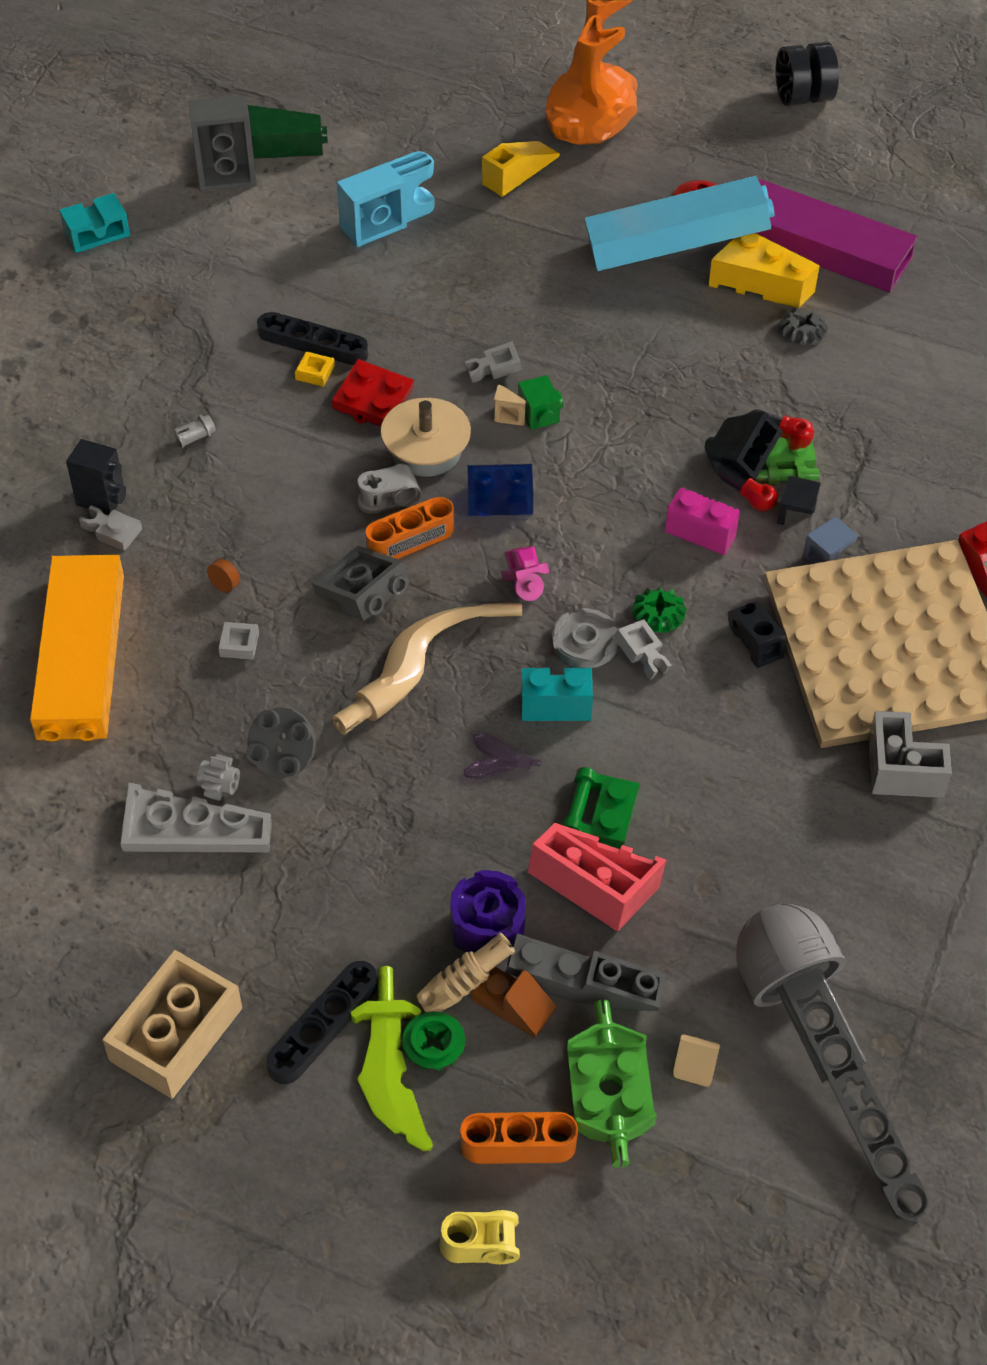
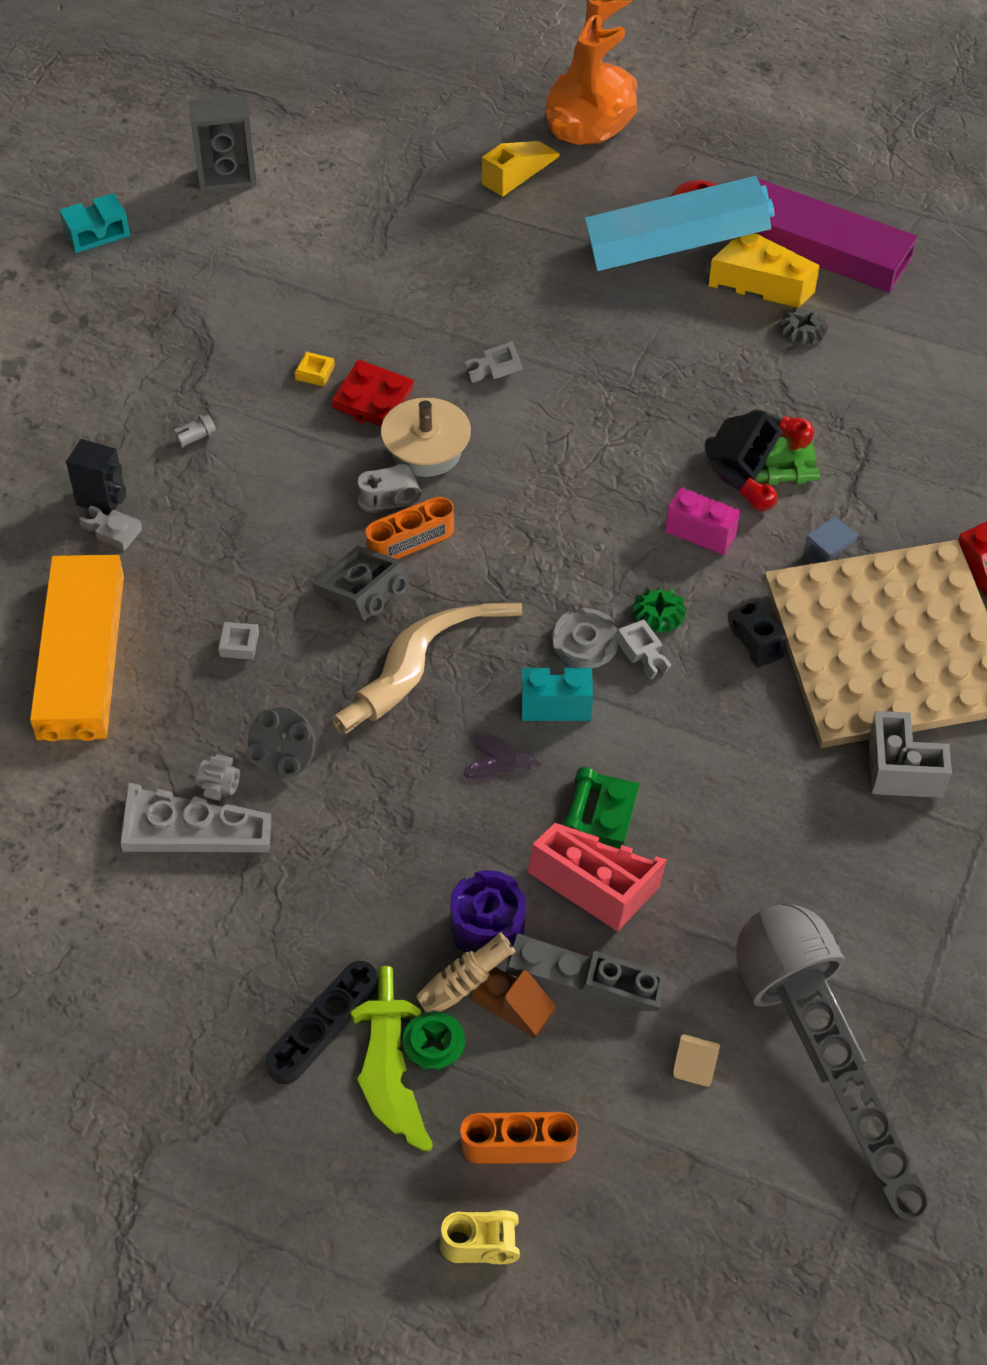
(173, 1024): tan brick -> none
(223, 575): dark orange tile -> none
(279, 329): black beam -> none
(285, 133): dark green slope -> none
(385, 198): medium azure brick -> none
(505, 492): clear blue brick -> none
(509, 407): tan slope -> none
(524, 570): dark pink hips -> none
(541, 400): green brick -> none
(616, 1055): bright green plate -> none
(799, 496): black panel -> none
(807, 73): black wheel -> none

